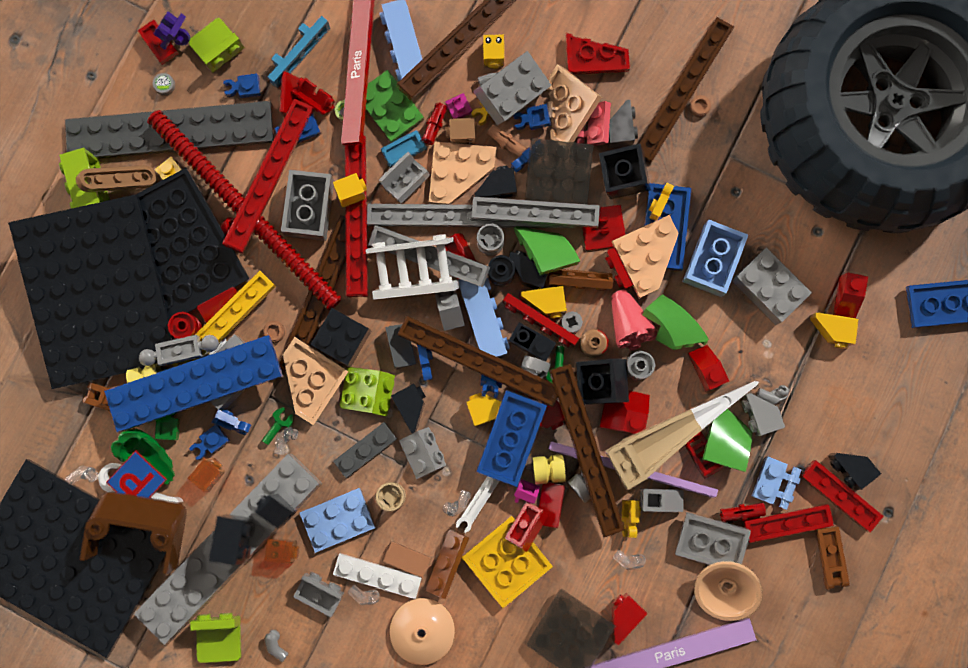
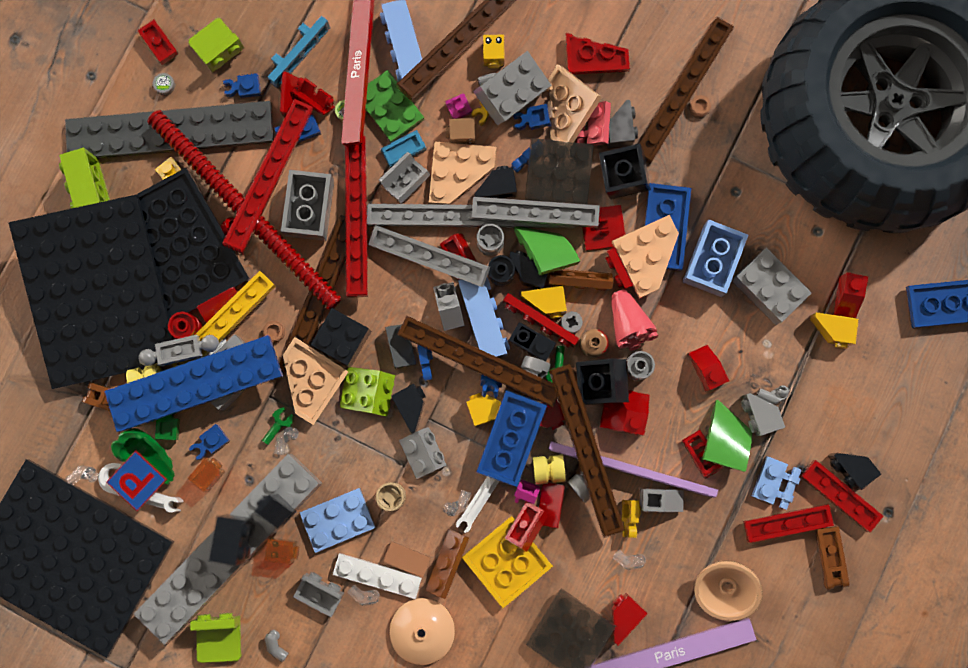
(115, 178): medium nougat plate -> none
(160, 516): reddish brown windscreen -> none
(170, 29): dark purple hips -> none
(227, 420): blue plate -> none
(350, 189): yellow brick -> none
(365, 450): dark grey plate -> none
(425, 284): white fence -> none
(434, 124): red pin -> none
(506, 140): nougat pin -> none
(647, 450): tan plate -> none
(658, 205): yellow plate -> none
(677, 325): bright green slope -> none
(711, 540): light grey plate -> none
(742, 510): red pin -> none

